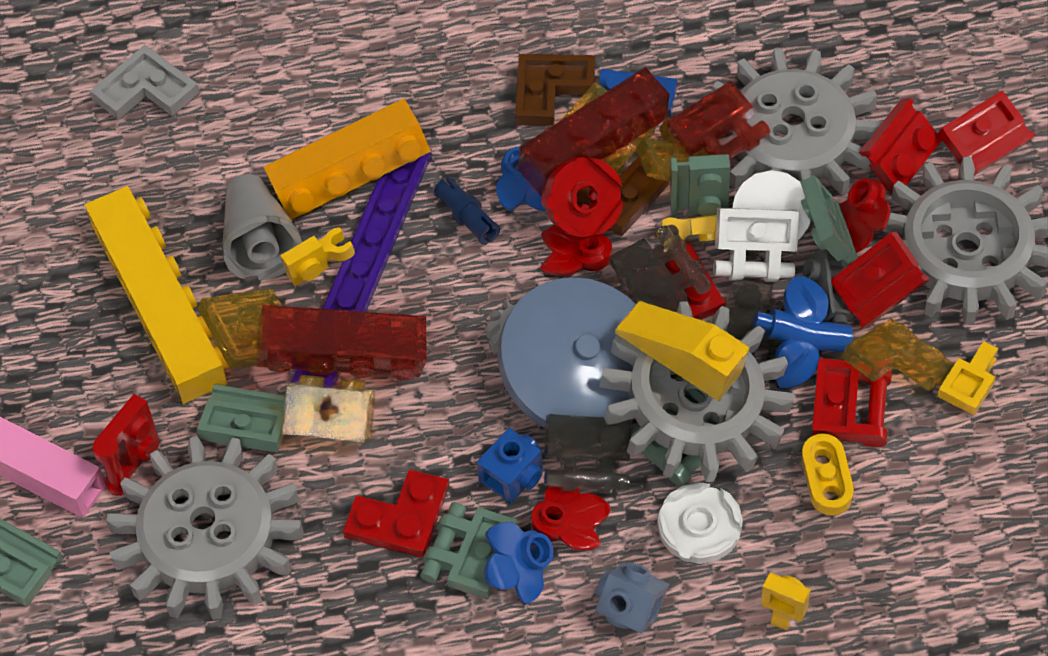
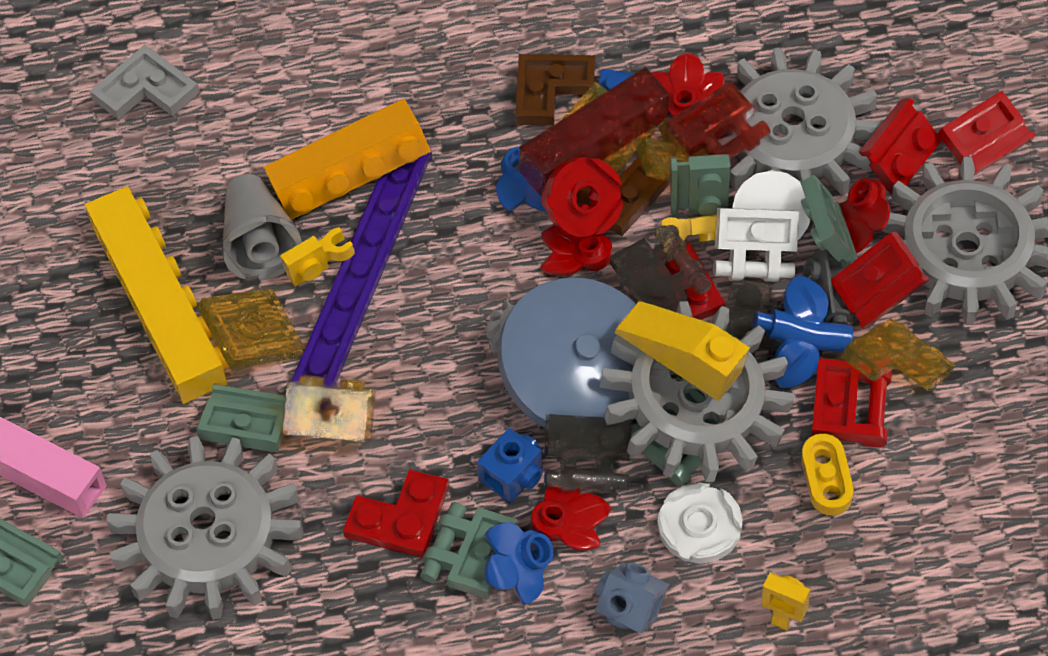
(130, 437): red plate -> none
(341, 342): clear red brick -> none
(467, 210): dark blue pin -> none
(687, 82): none -> red plate
(970, 382): yellow plate -> none

